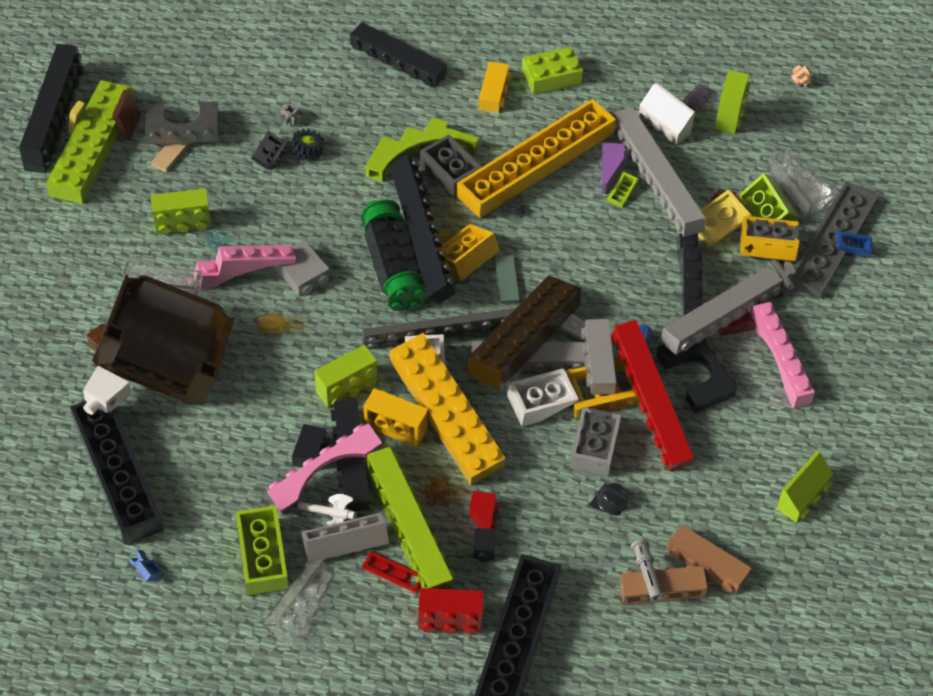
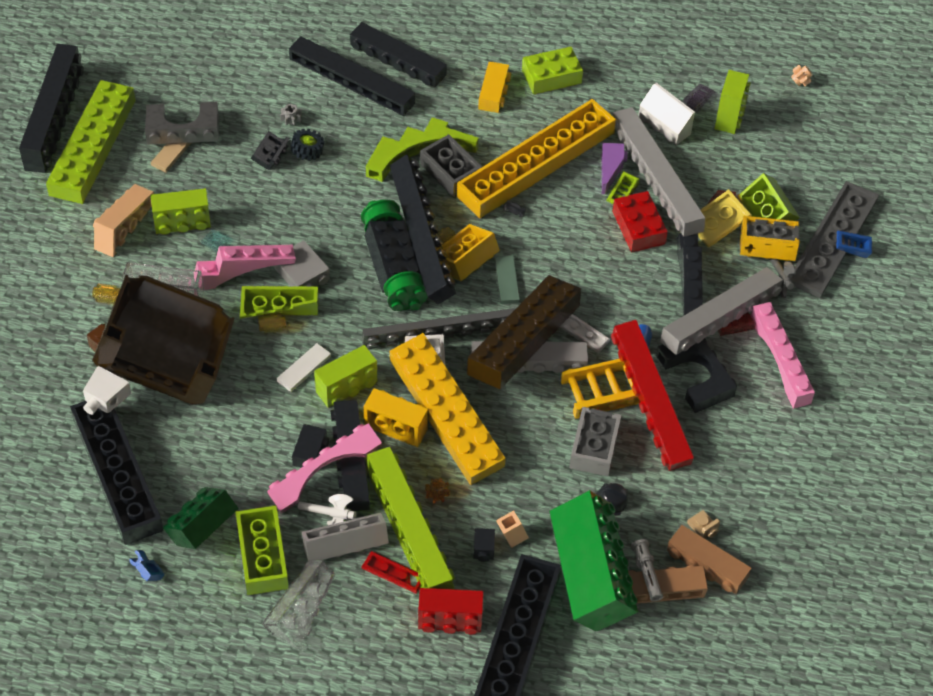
(75, 116): light yellow tile -> none
(105, 293): none -> clear yellow brick
(120, 219): none -> light nougat wedge
(126, 114): copper tile -> none
(200, 517): none -> dark green brick
(278, 299): none -> lime wedge
(303, 367): none -> white tile
(352, 75): none -> black brick
(482, 509): red slope -> none
(512, 529): none -> light nougat brick
(541, 396): white slope -> none
(593, 561): none -> green brick
(599, 356): light grey brick -> none
(639, 221): none -> red brick
(704, 525): none -> tan bracket
(801, 184): clear wedge -> none
(806, 488): lime slope -> none

